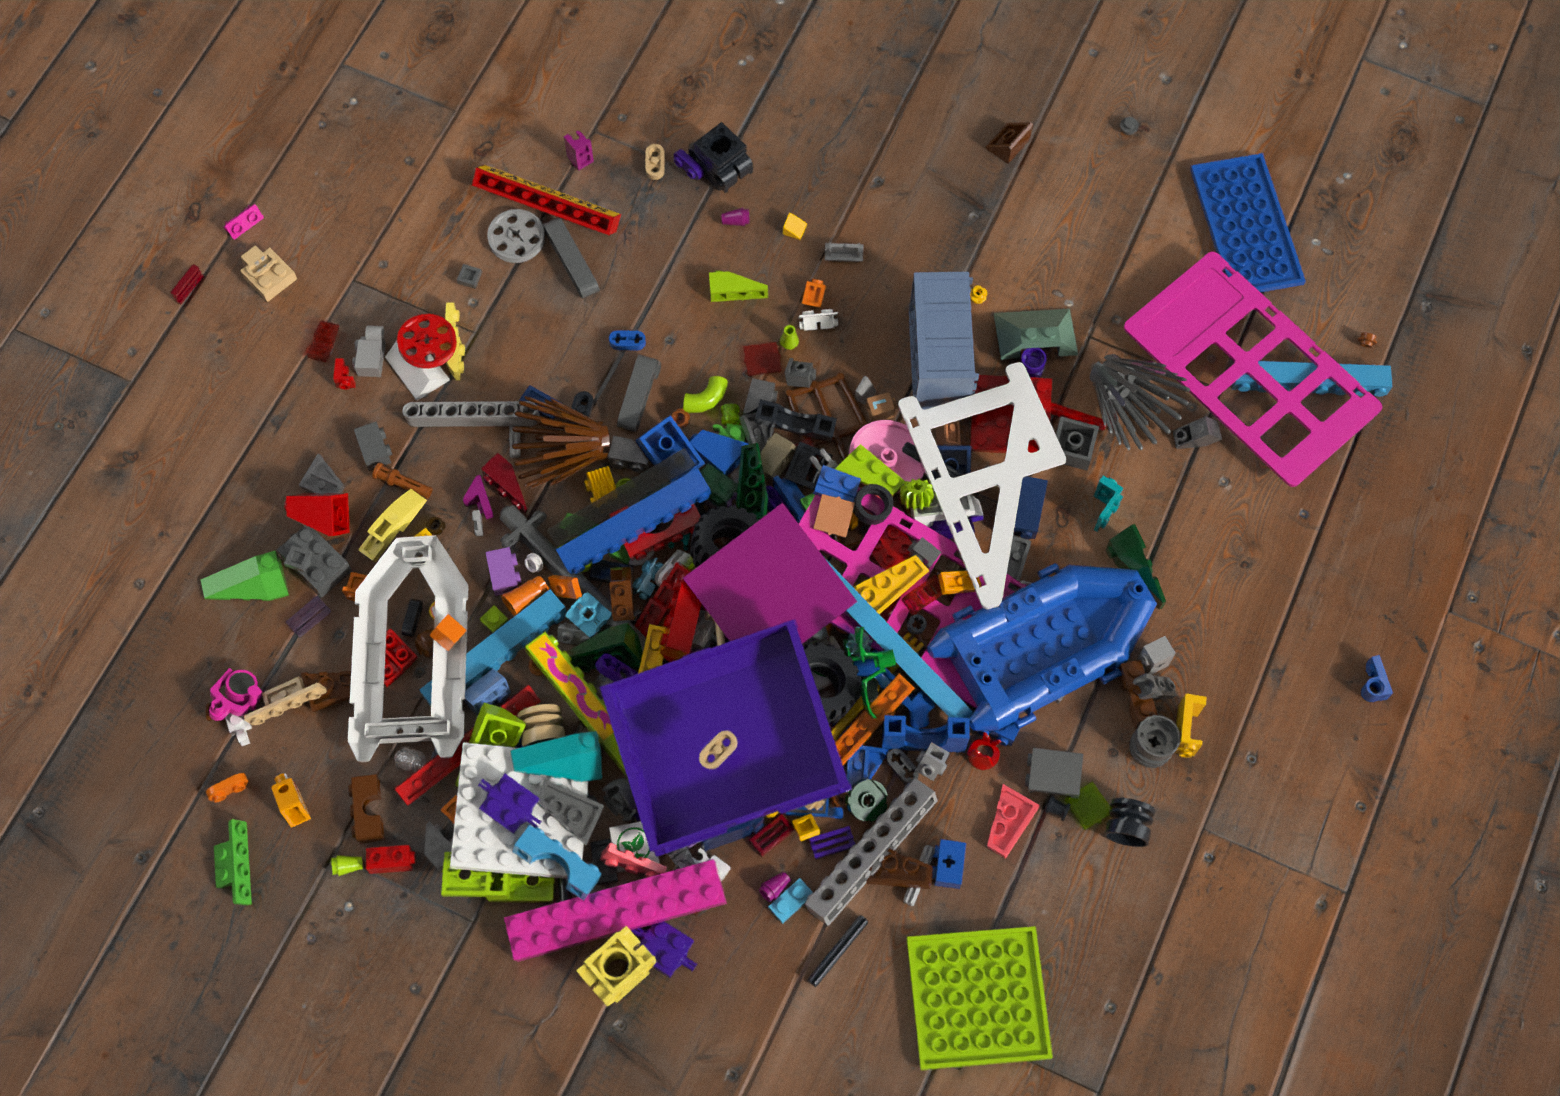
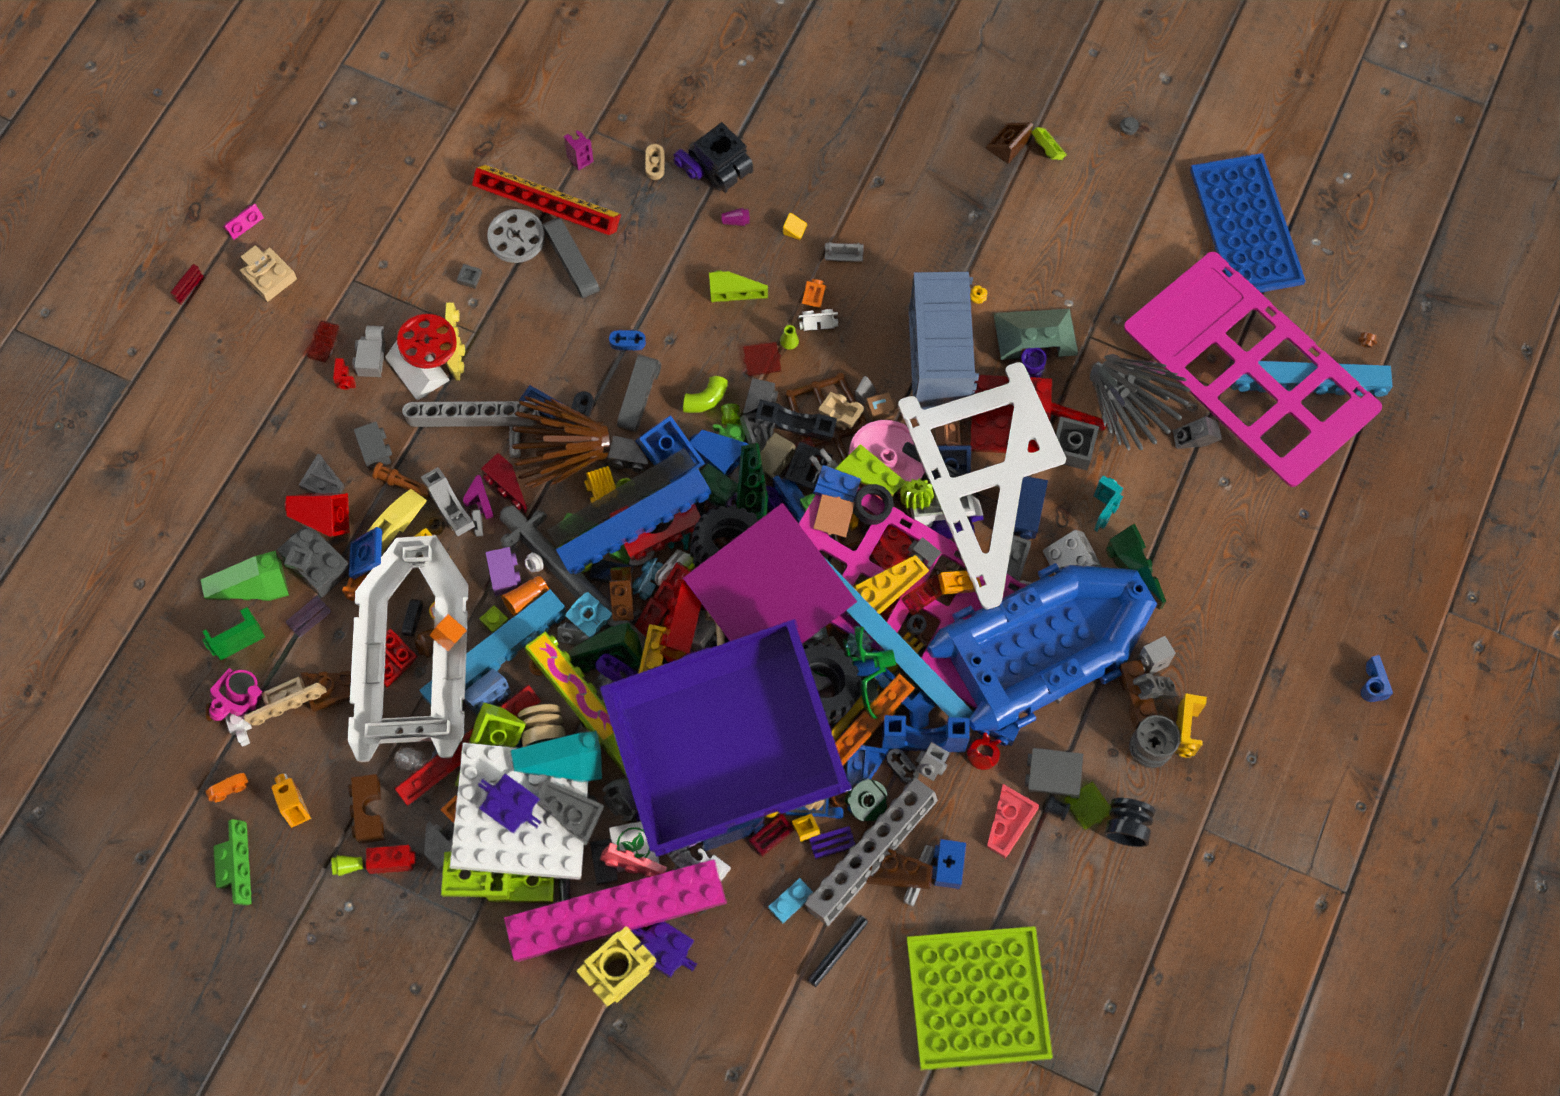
(235, 637): none -> green panel
(365, 553): none -> blue tile
(447, 502): none -> light grey arch
(535, 846): dark azure arch -> none
(565, 586): orange plate -> none
(685, 417): dark orange plate -> none
(717, 749): tan plate -> none
(774, 886): magenta cone -> none
(799, 373): dark grey brick -> none
(838, 407): none -> tan cylinder
(1044, 139): none -> lime plate
(1071, 550): none -> light grey bracket

